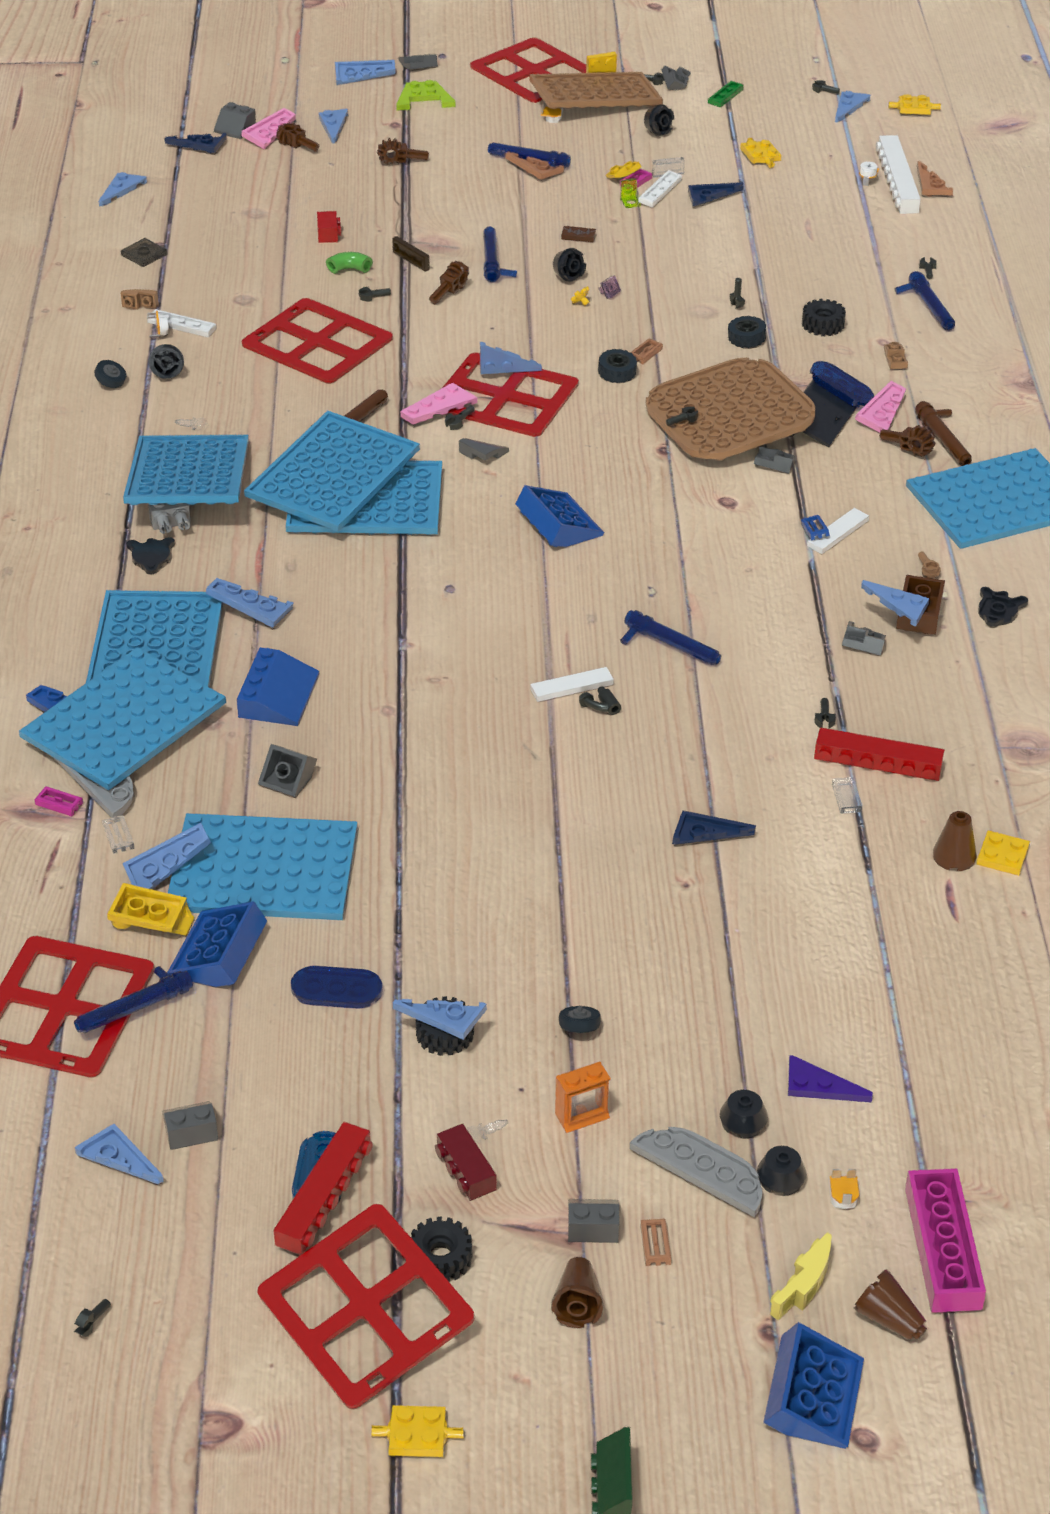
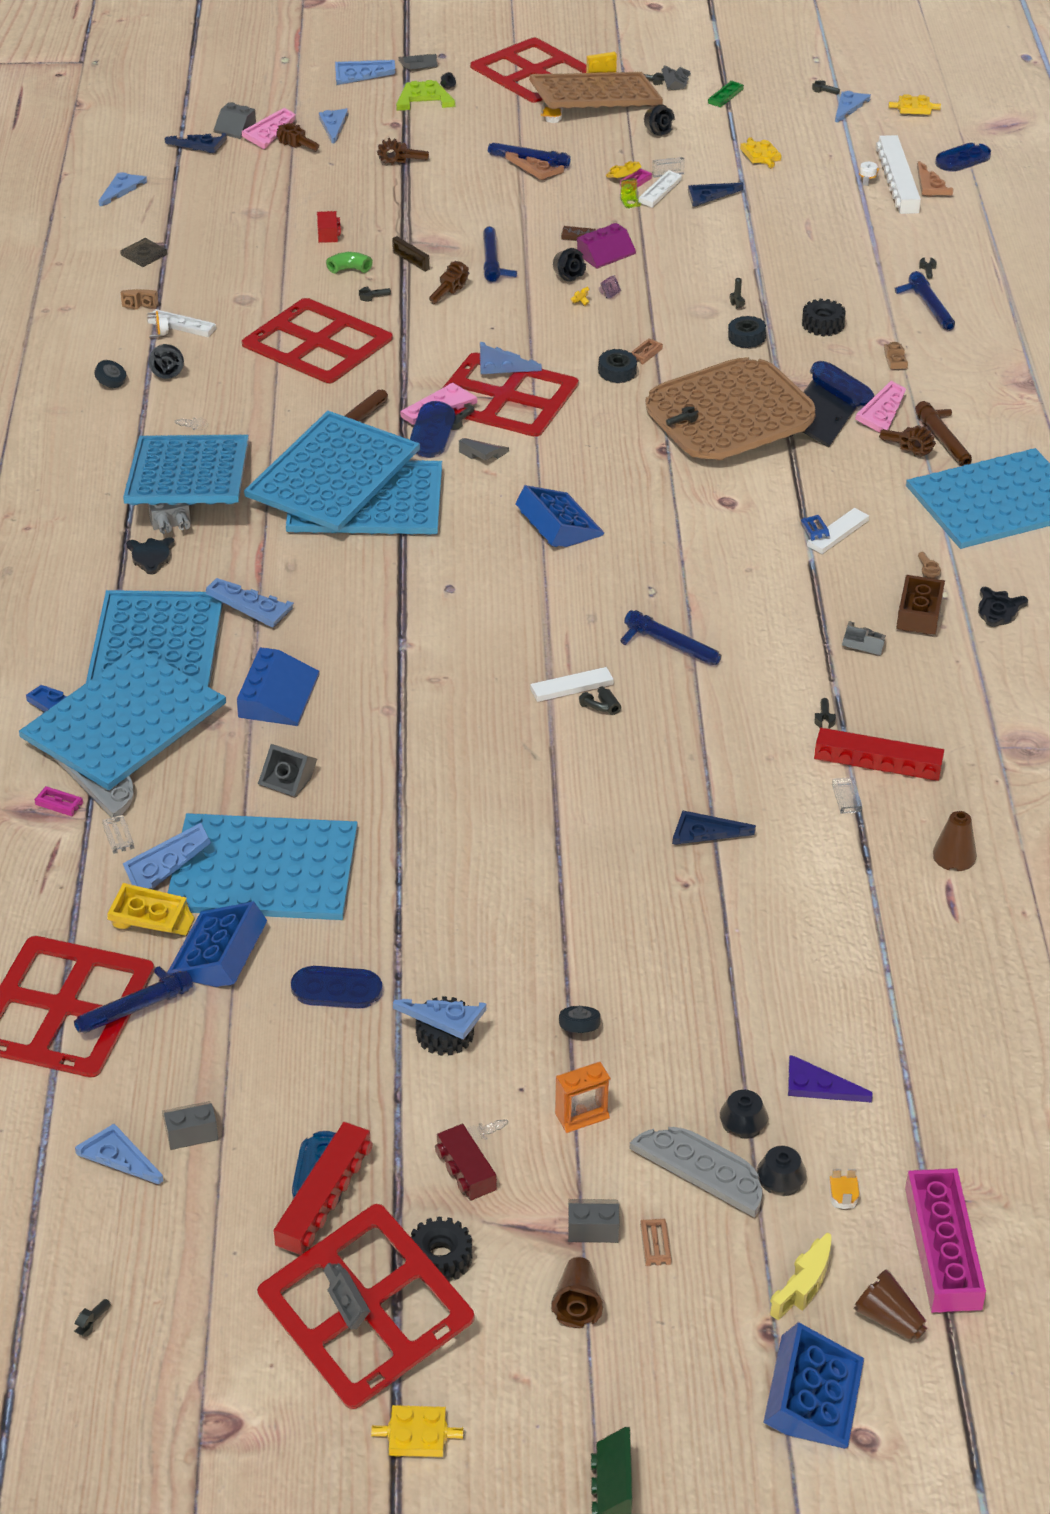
(346, 1295): none -> dark grey hinge
(433, 428): none -> clear blue tile
(448, 80): none -> black tile
(606, 245): none -> magenta slope
(774, 459): dark grey slope -> none
(899, 601): medium blue wing -> none
(962, 157): none -> clear blue tile
(1003, 852): yellow plate -> none

